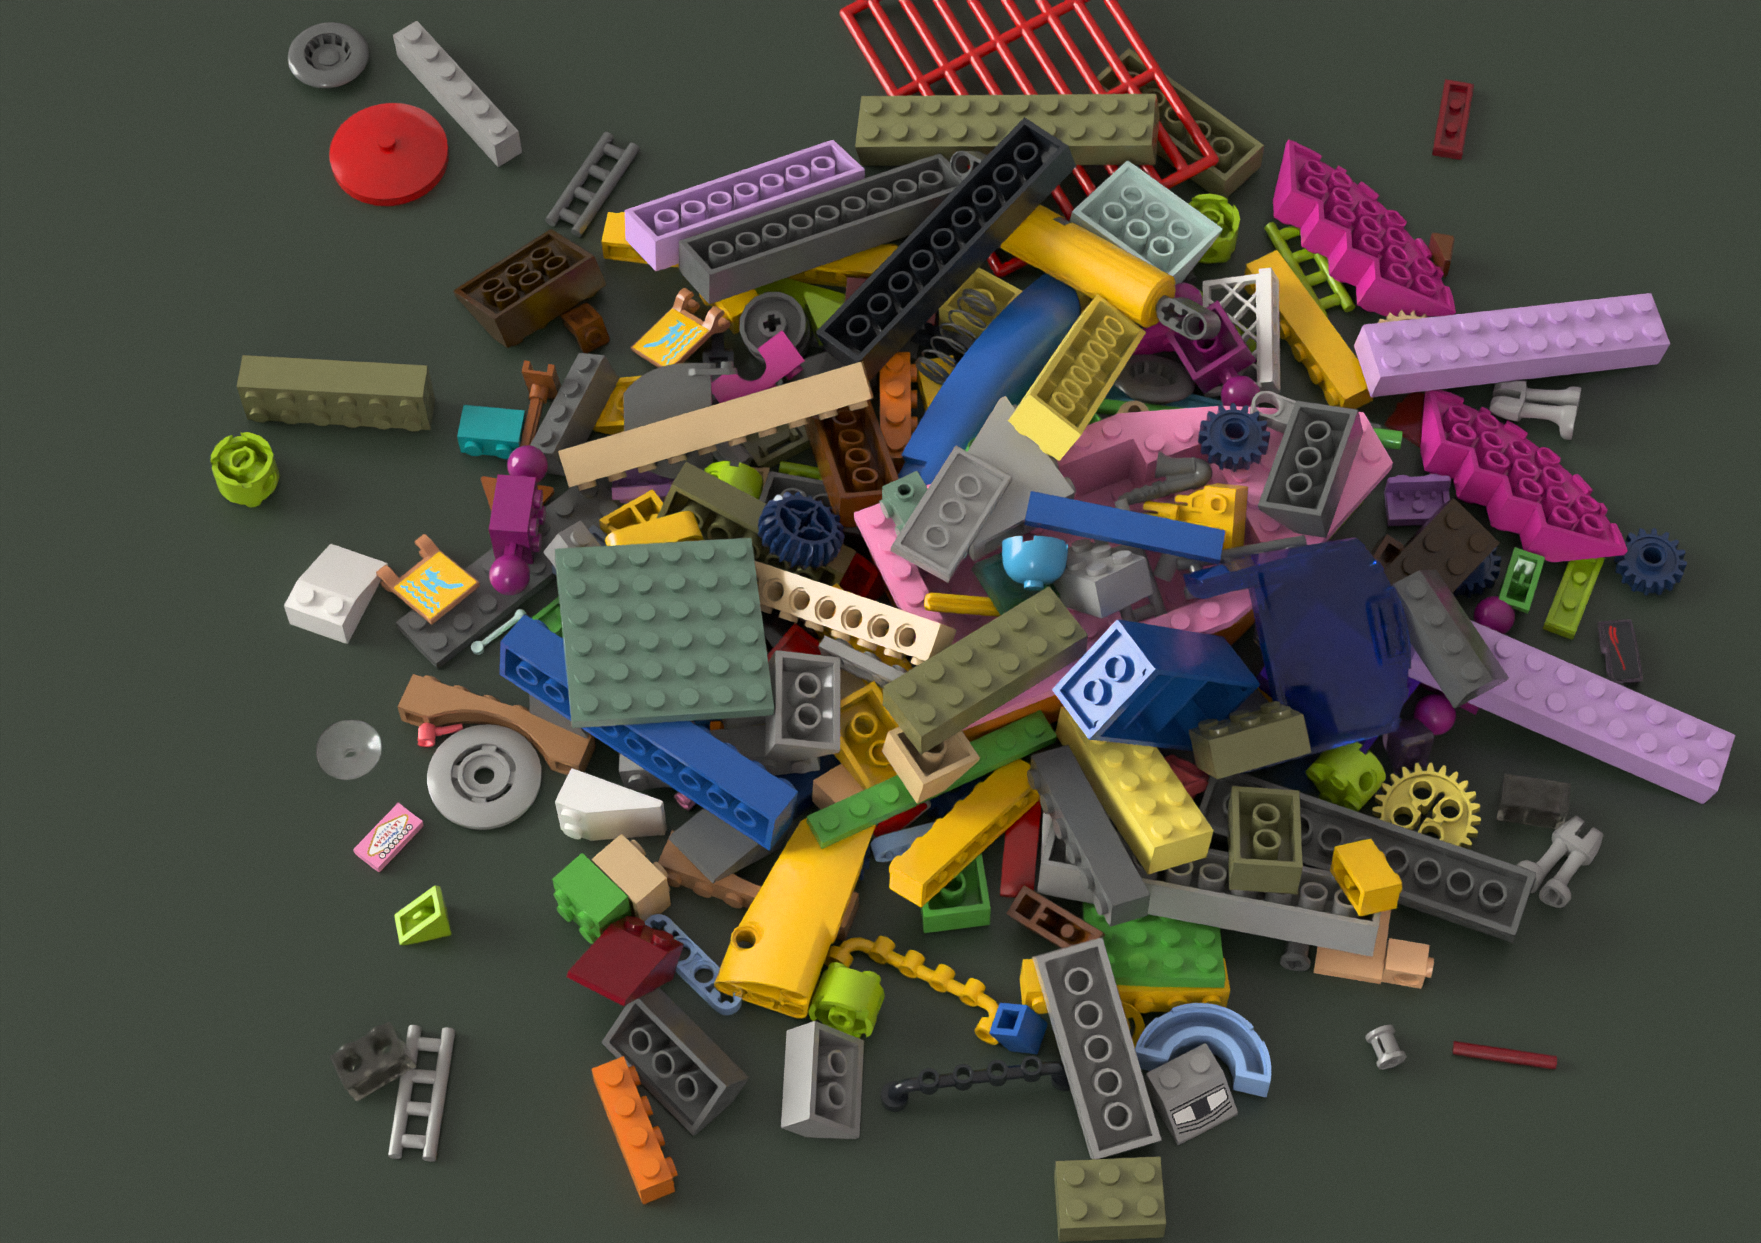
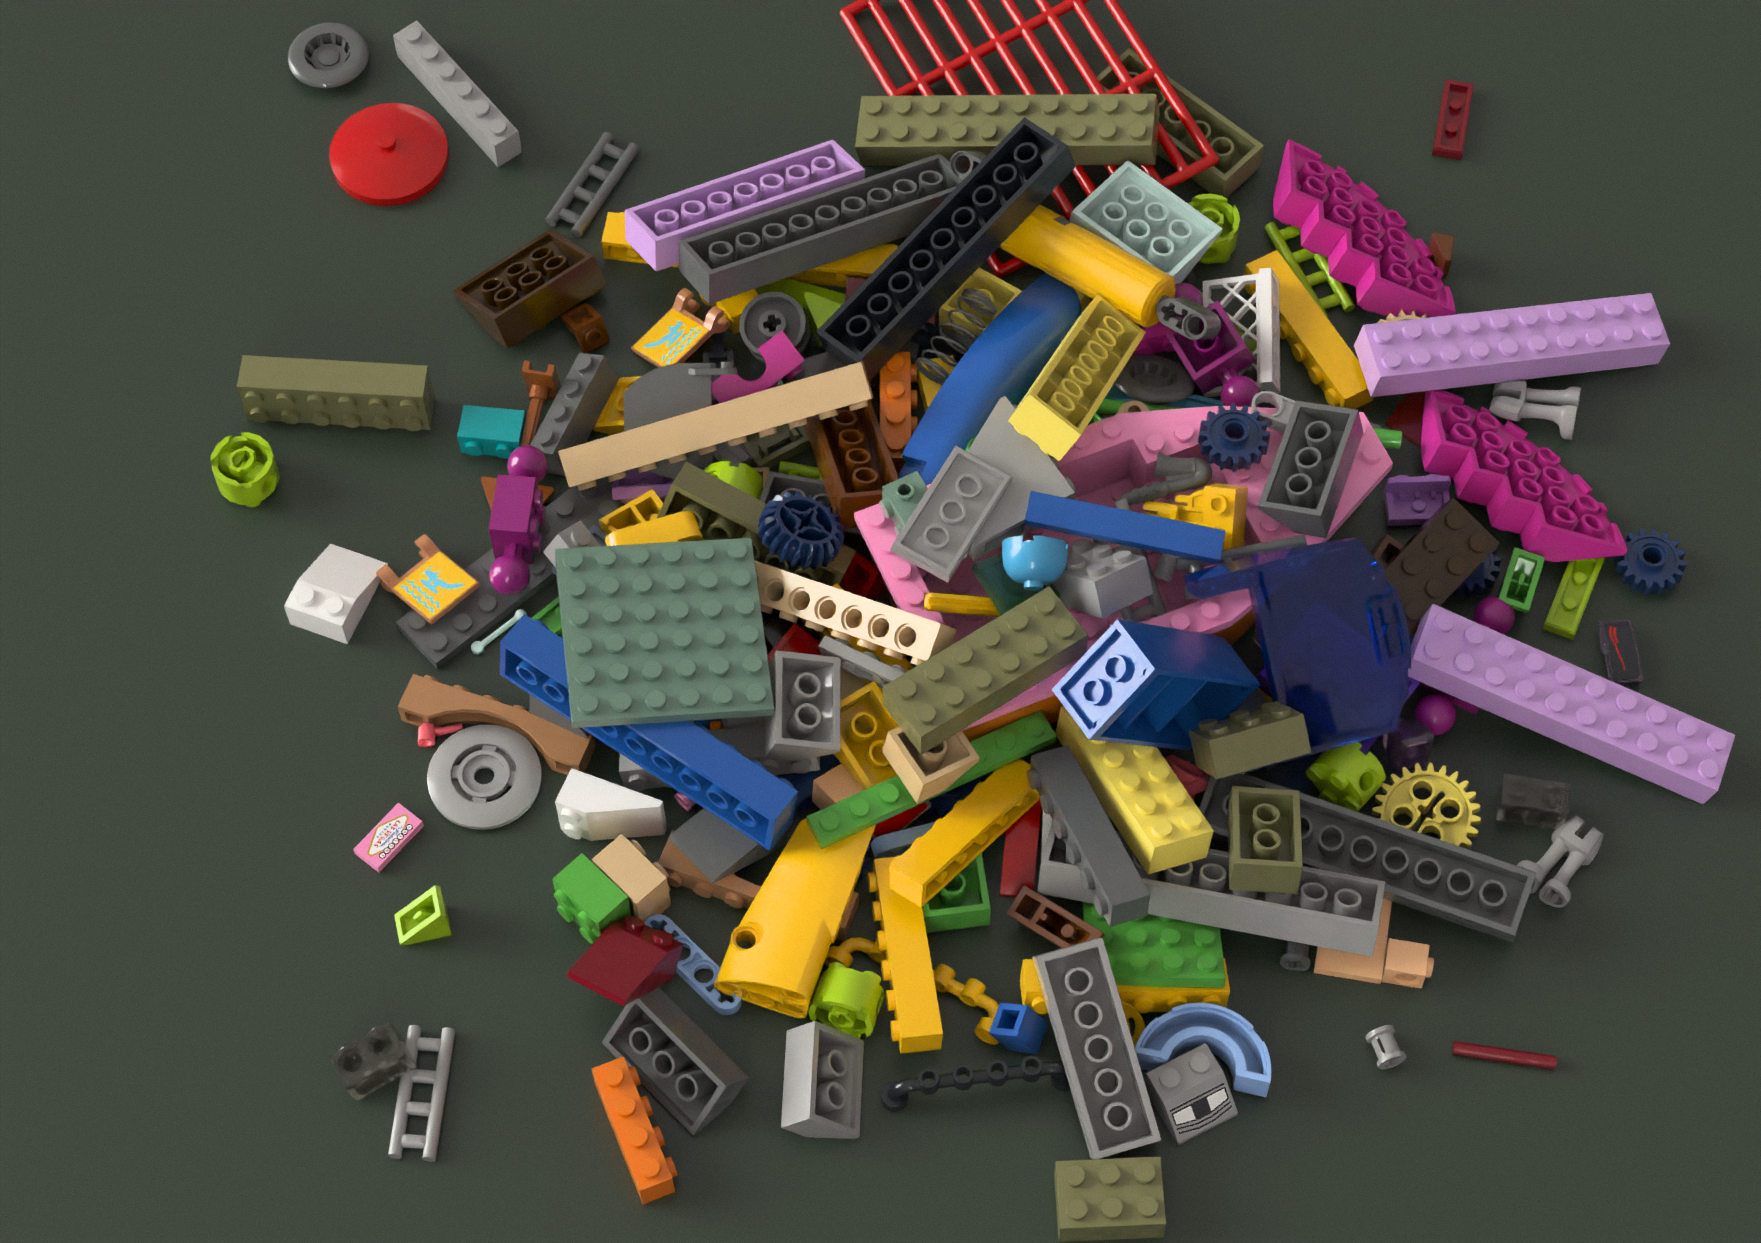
(344, 738): clear dish -> none
(906, 965): none -> yellow brick
(1366, 877): yellow brick -> none
(1447, 638): dark grey slope -> none

